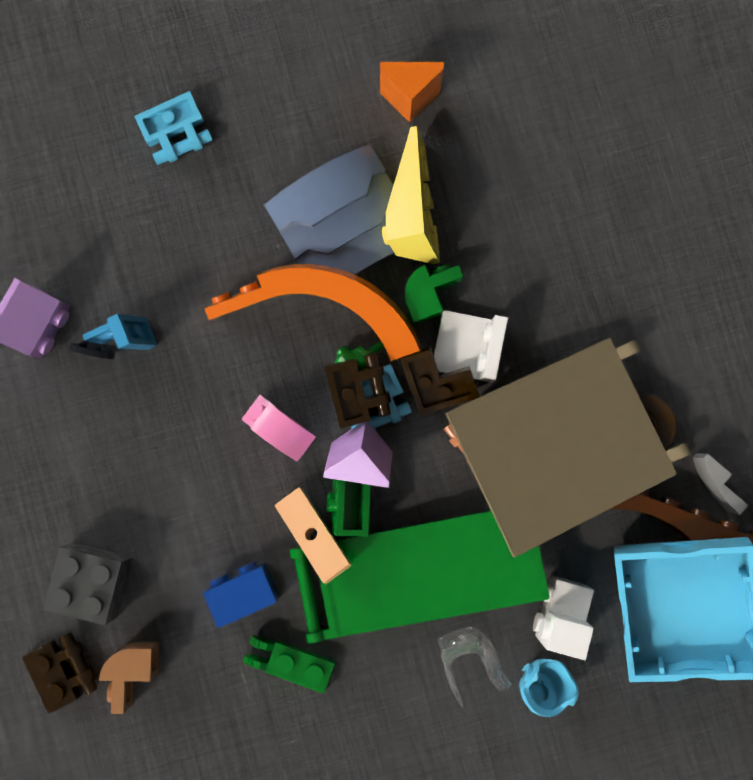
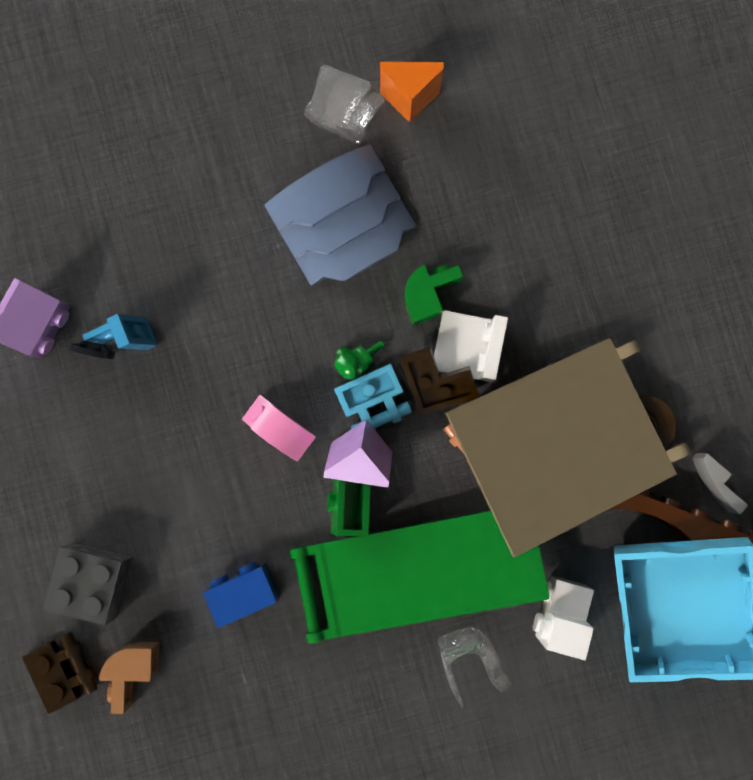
(170, 120): medium azure plate -> none
(291, 663): green hinge -> none
(302, 521): light nougat tile -> none
(335, 284): orange arch -> none
(341, 104): none -> clear piece
(348, 393): dark brown plate -> none
(408, 215): light yellow wedge -> none
(547, 687): medium azure cap -> none

